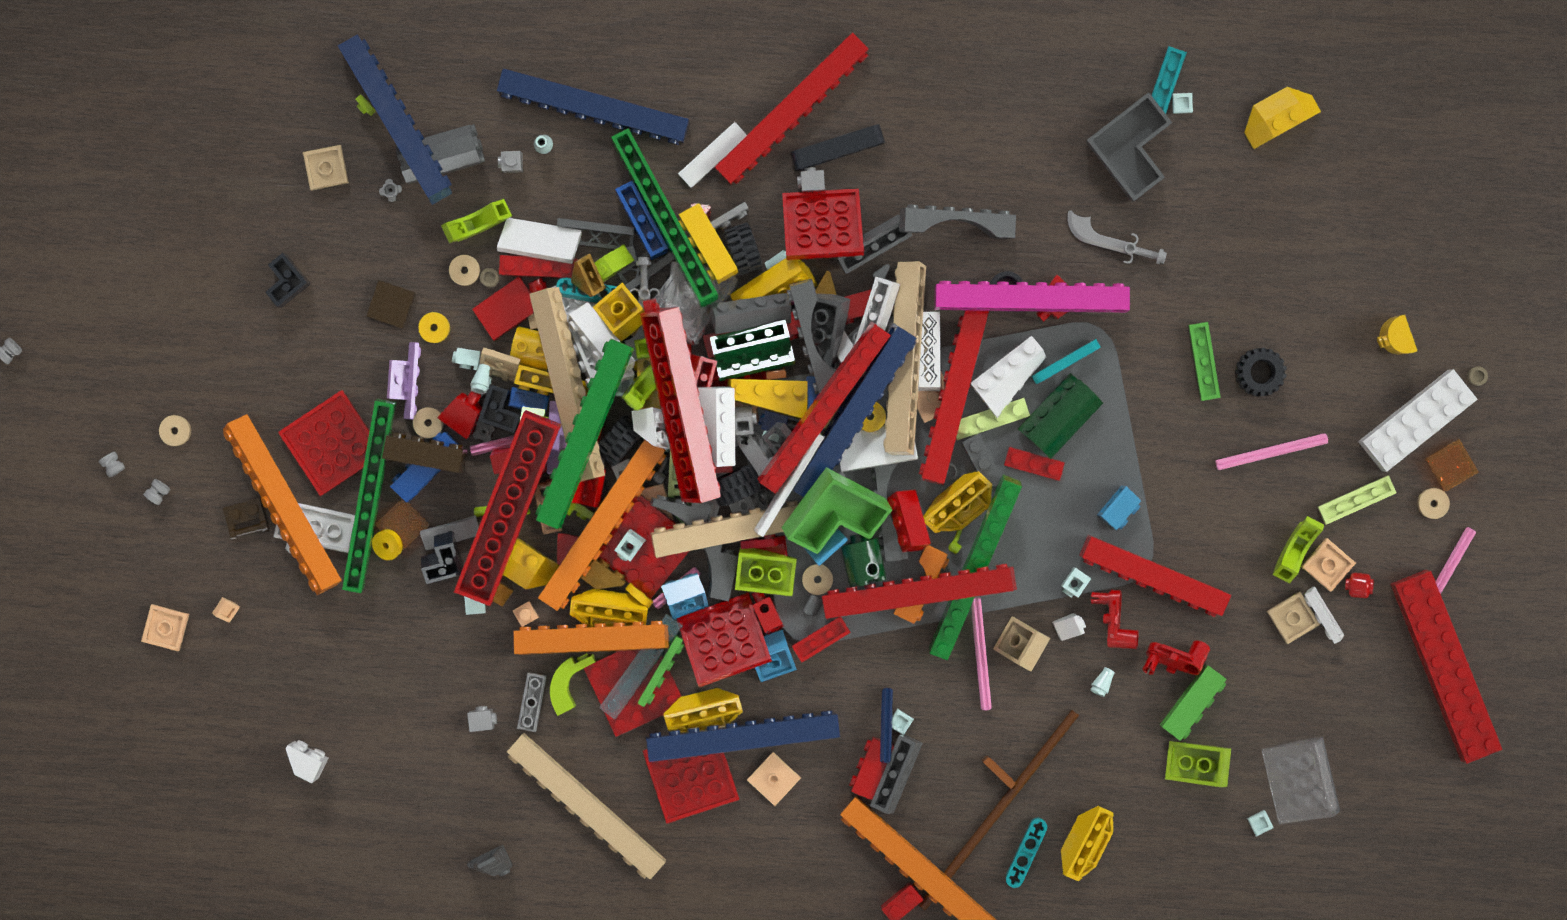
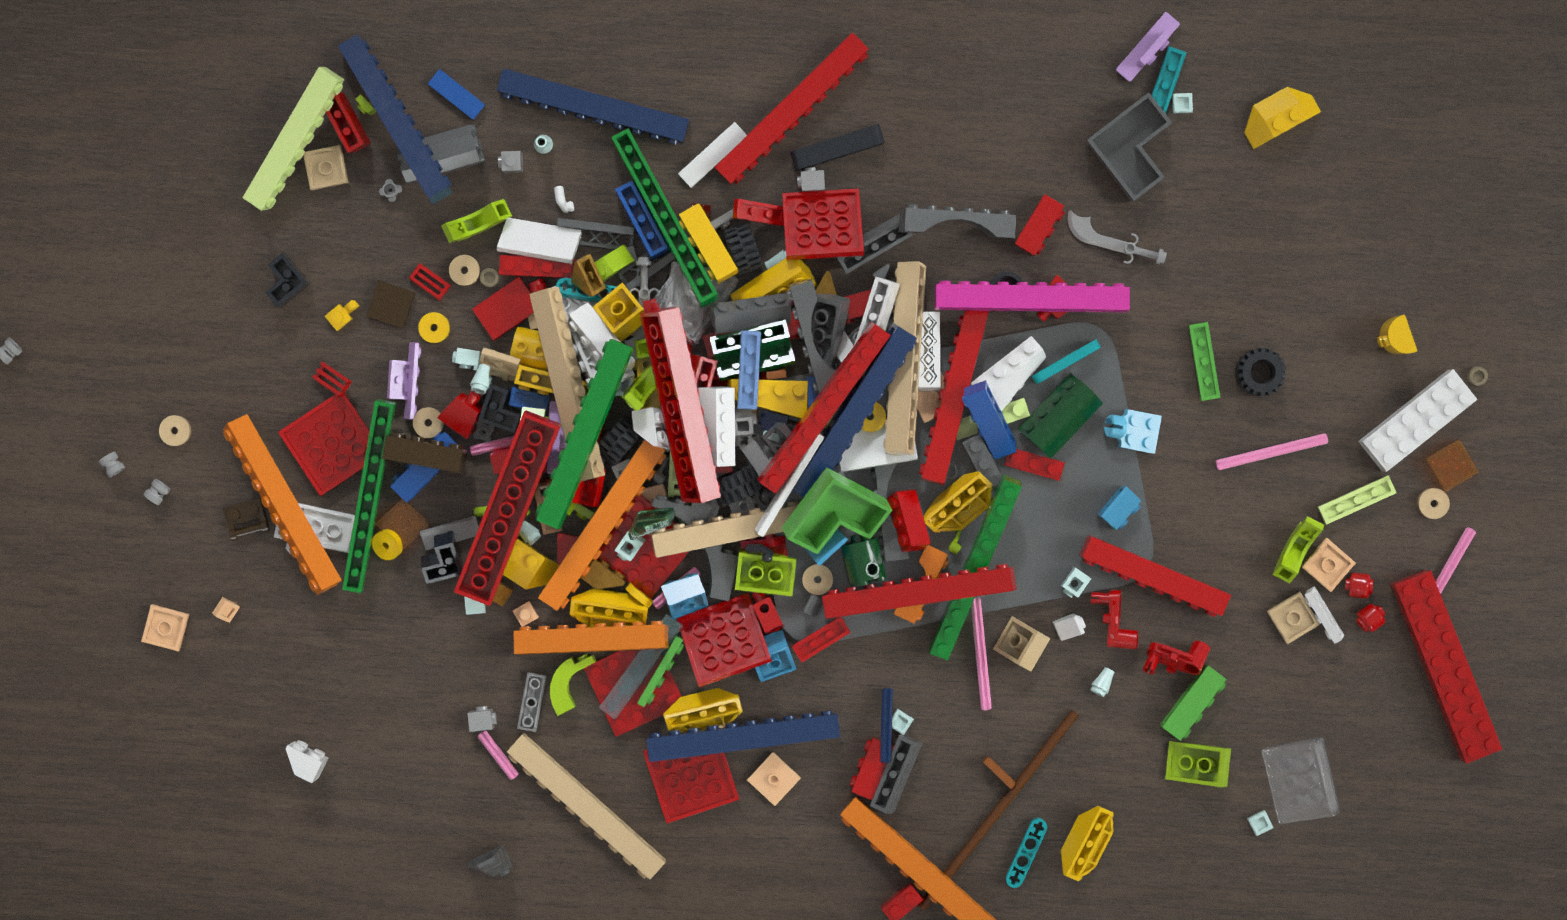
(293, 138): none -> yellowish green brick
(320, 372): none -> red tile
(340, 315): none -> yellow plate
(347, 124): none -> red brick
(443, 290): none -> red tile
(456, 94): none -> blue tile
(498, 755): none -> bright pink axle
(529, 533): none -> light aqua cone
(560, 200): none -> white arm
(651, 521): none -> clear green wing
(749, 370): none -> medium blue tile
(758, 212): none -> red plate
(761, 549): none -> black arm
(989, 419): none -> blue brick
(1039, 225): none -> red brick
(1134, 430): none -> medium azure plate
(1148, 46): none -> lavender bracket
(1370, 618): none -> red head

